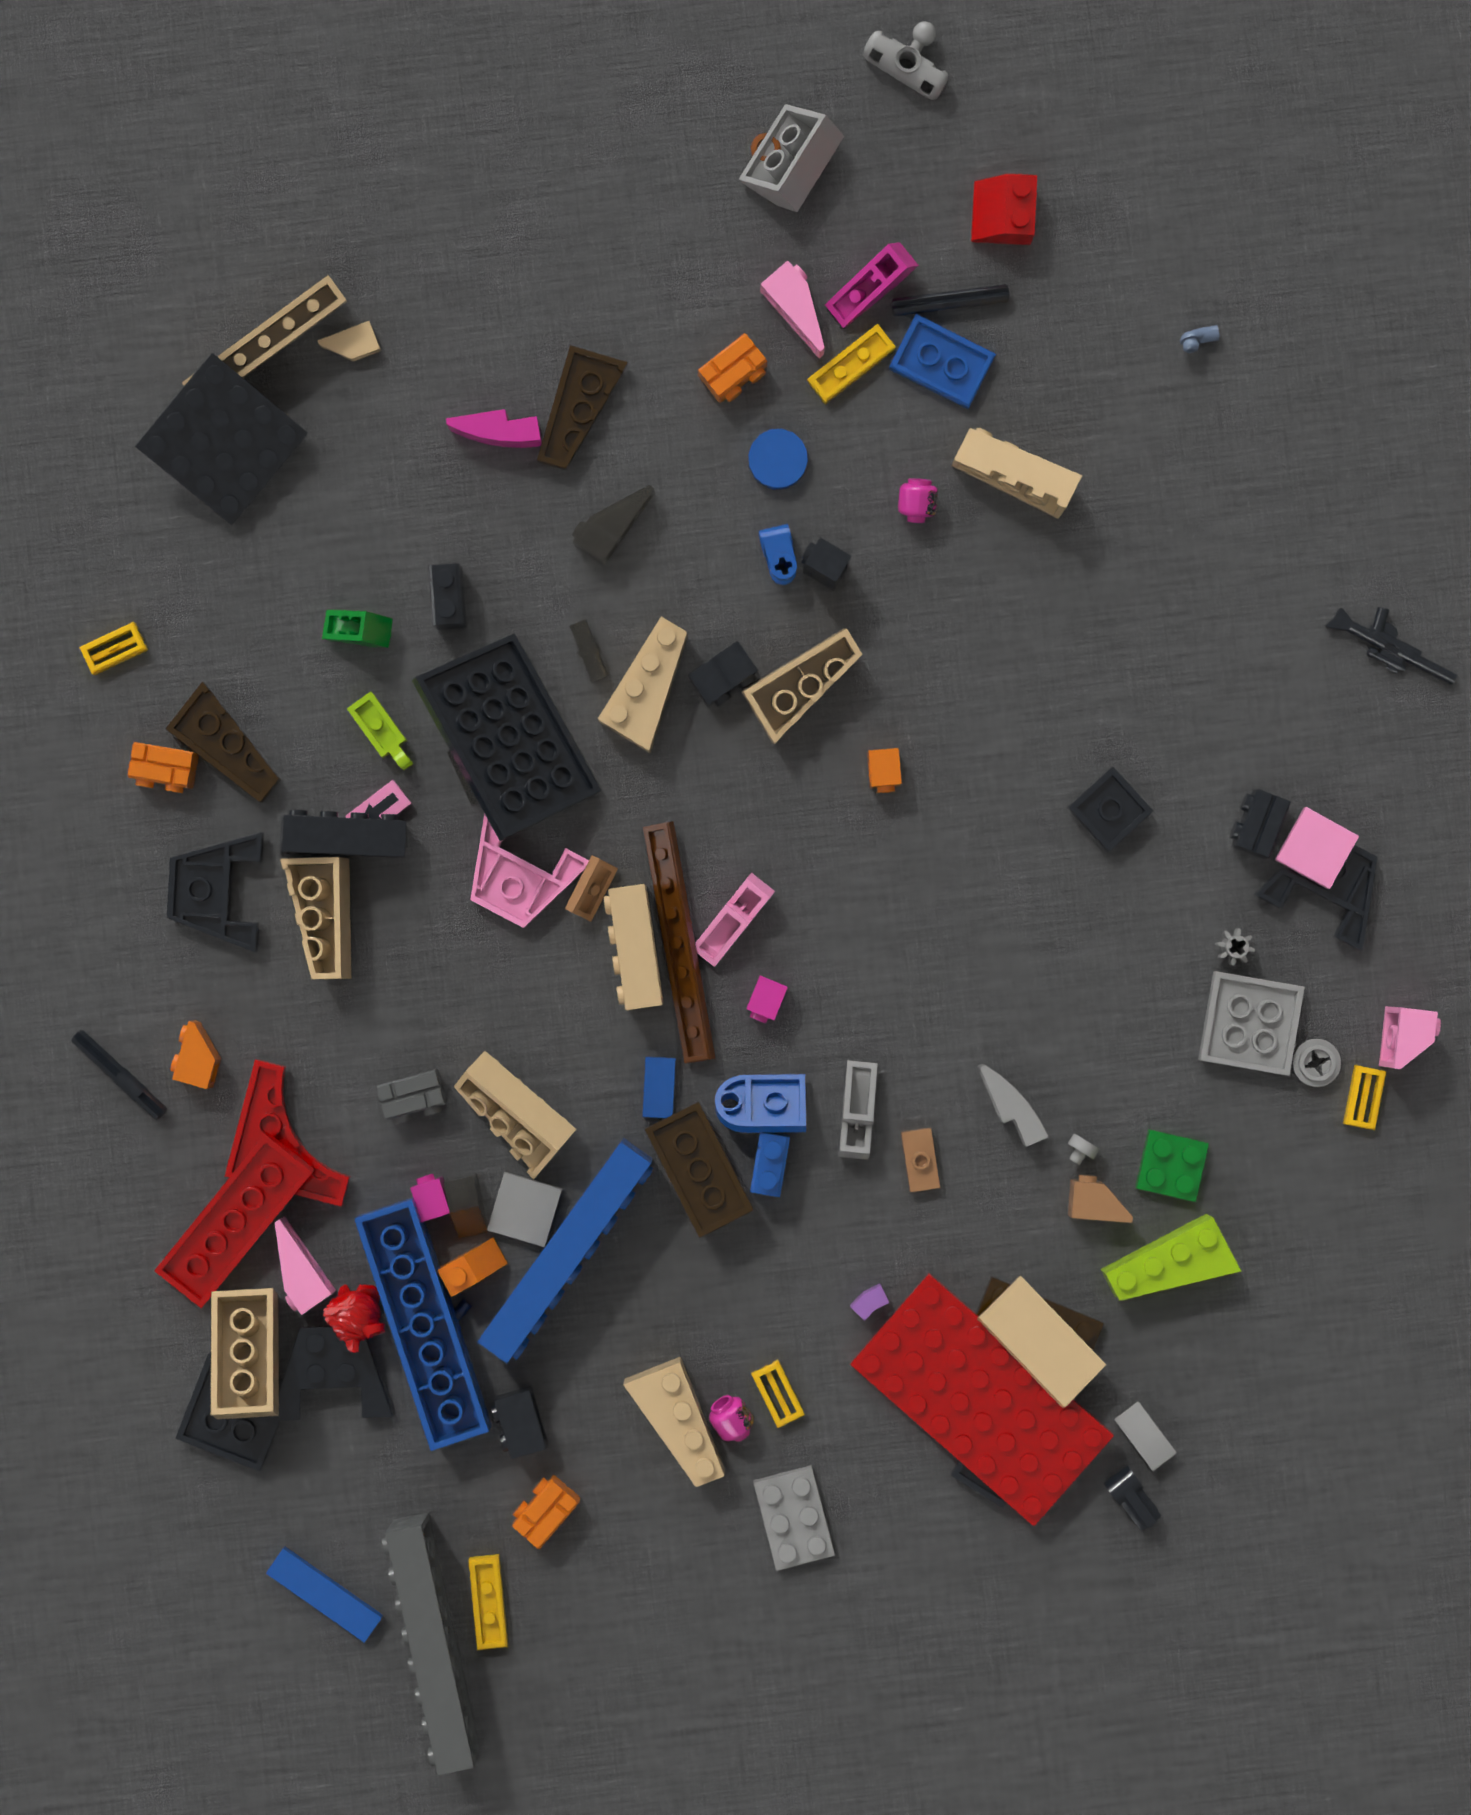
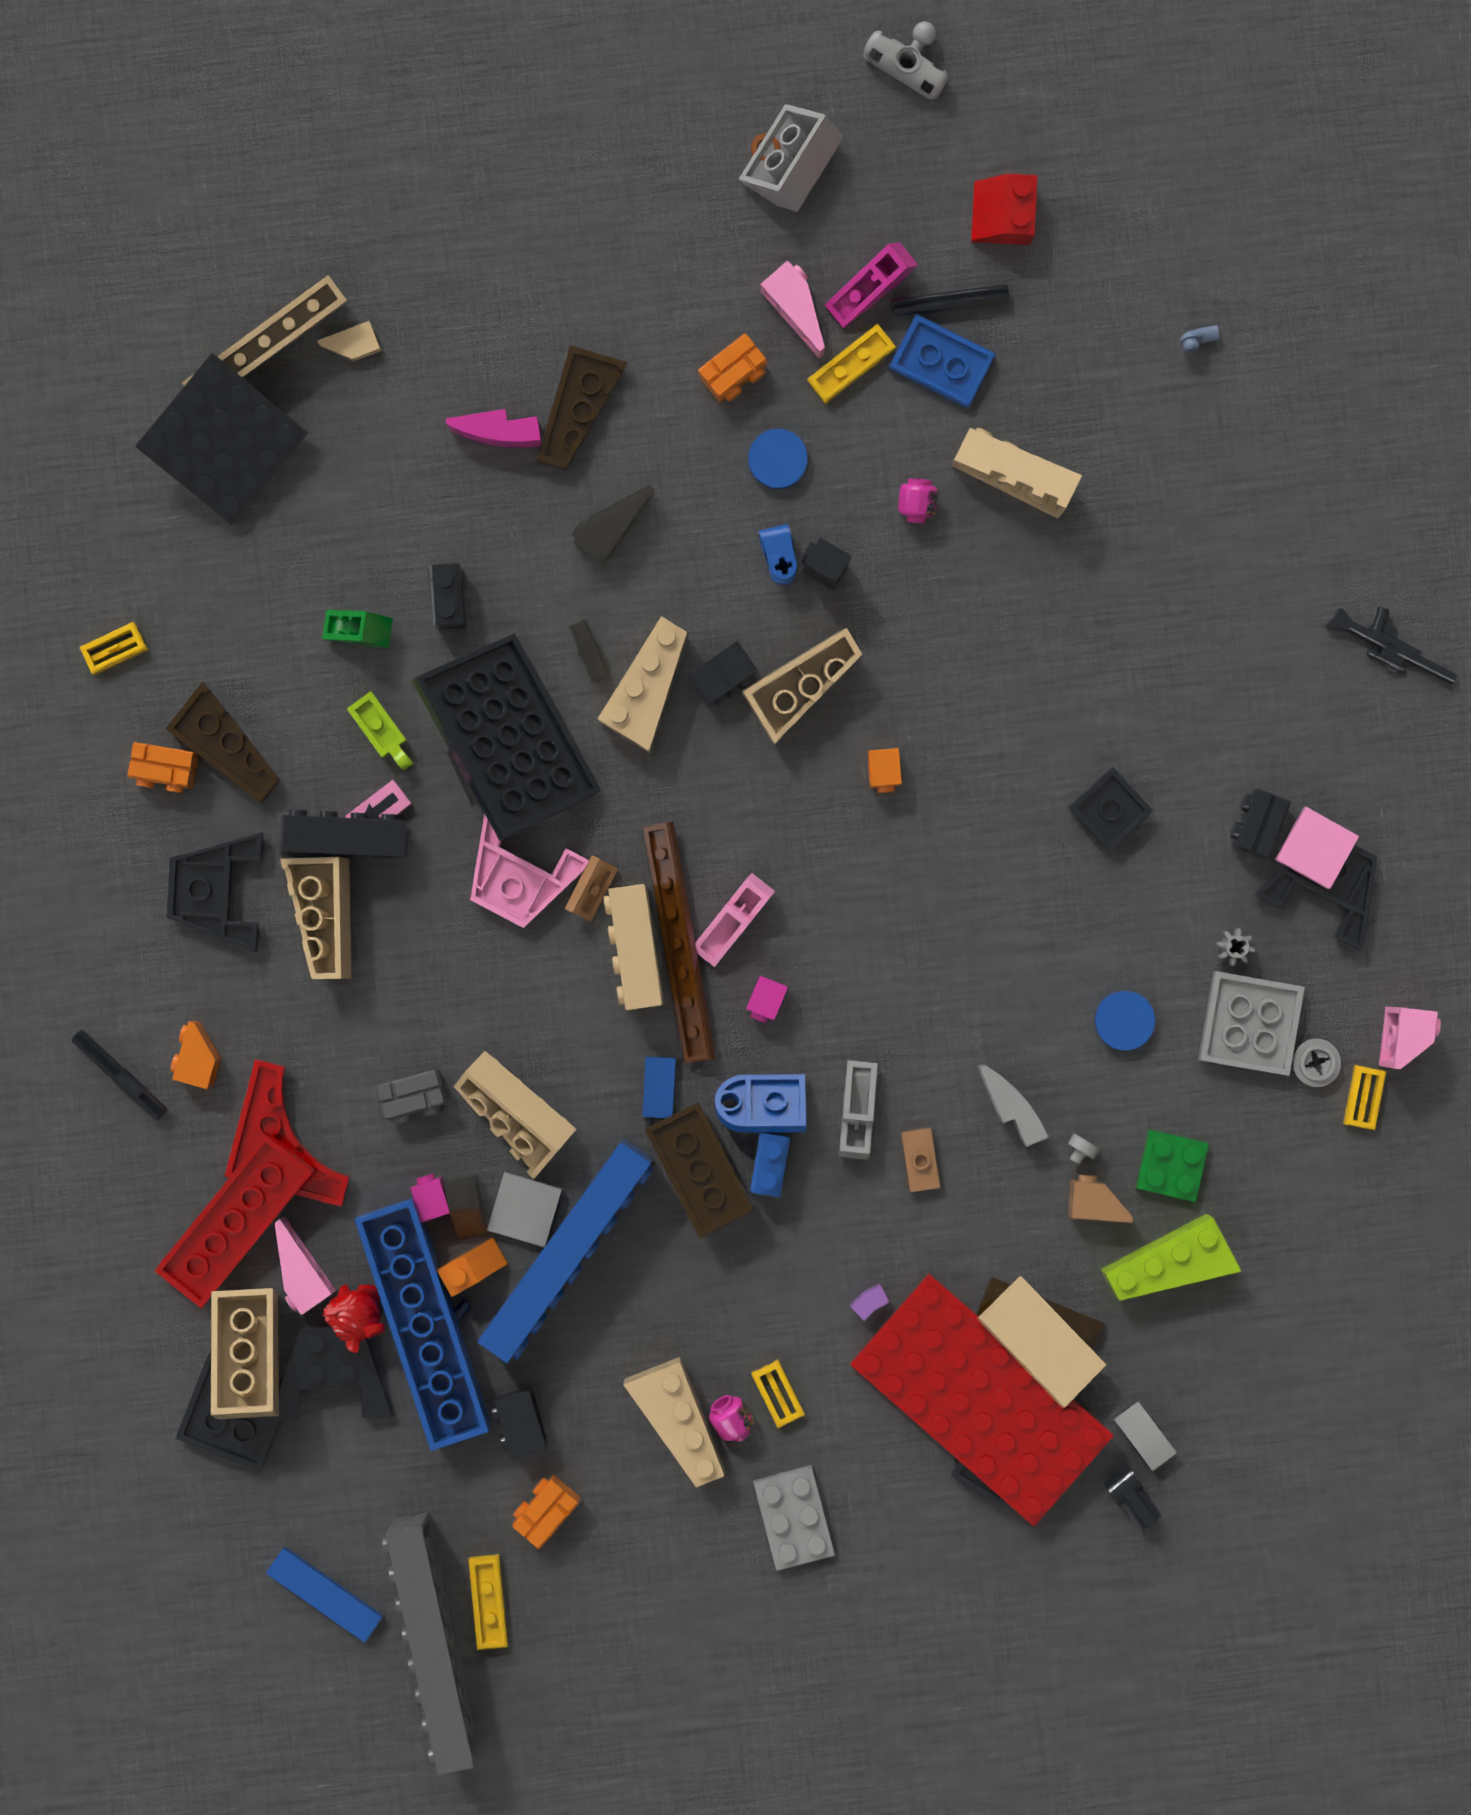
(1124, 1020): none -> blue tile

